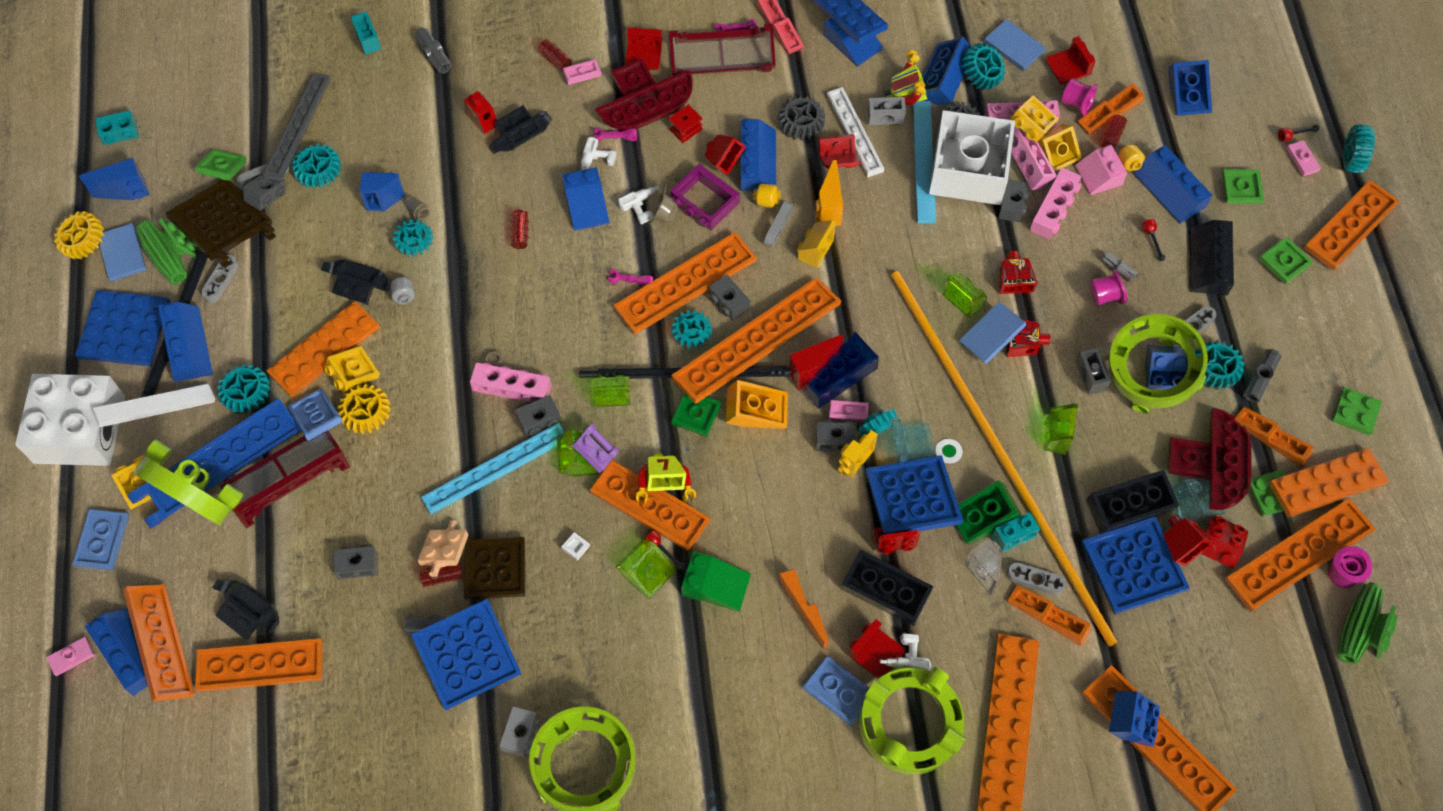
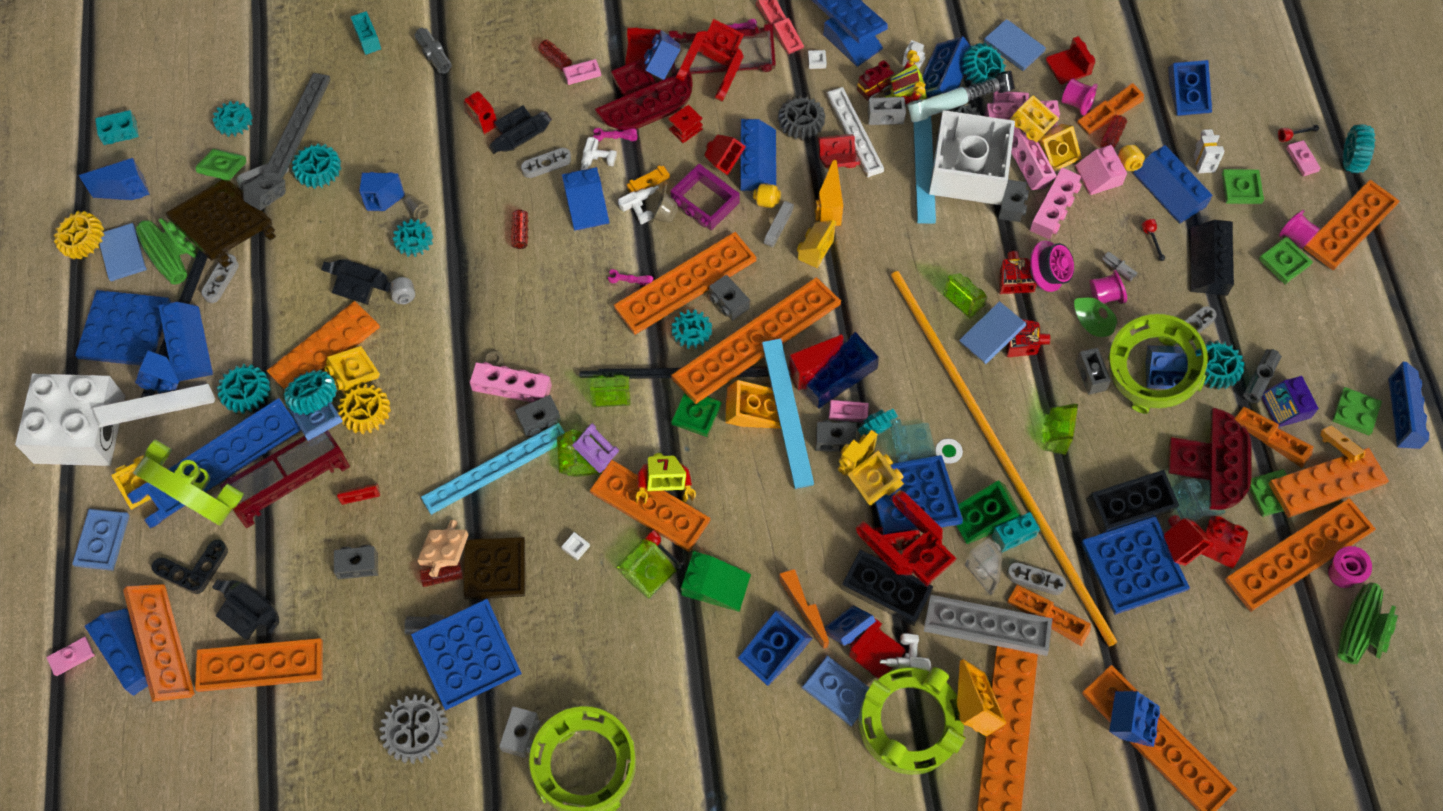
(157, 374): none -> blue slope
(196, 574): none -> black beam
(232, 118): none -> teal gear
(310, 392): none -> teal gear
(359, 494): none -> red slope
(395, 730): none -> light grey gear
(547, 156): none -> light grey beam
(655, 177): none -> light orange piece
(662, 55): none -> blue slope
(720, 45): none -> red plate
(775, 647): none -> blue slope
(788, 414): none -> medium azure tile
(817, 59): none -> white plate
(849, 625): none -> blue plate
(875, 80): none -> dark red hips
(876, 477): none -> yellow plate
(915, 46): none -> white brick
(922, 109): none -> piece
(924, 557): none -> red plate
(977, 700): none -> light orange slope
(988, 625): none -> light grey plate
(1008, 97): none -> bright pink plate
(1051, 265): none -> dark pink piece
(1088, 315): none -> bright green piece
(1208, 153): none -> white hips
(1290, 402): none -> slope
(1299, 230): none -> dark pink piece
(1342, 443): none -> light orange piece
(1408, 407): none -> blue slope

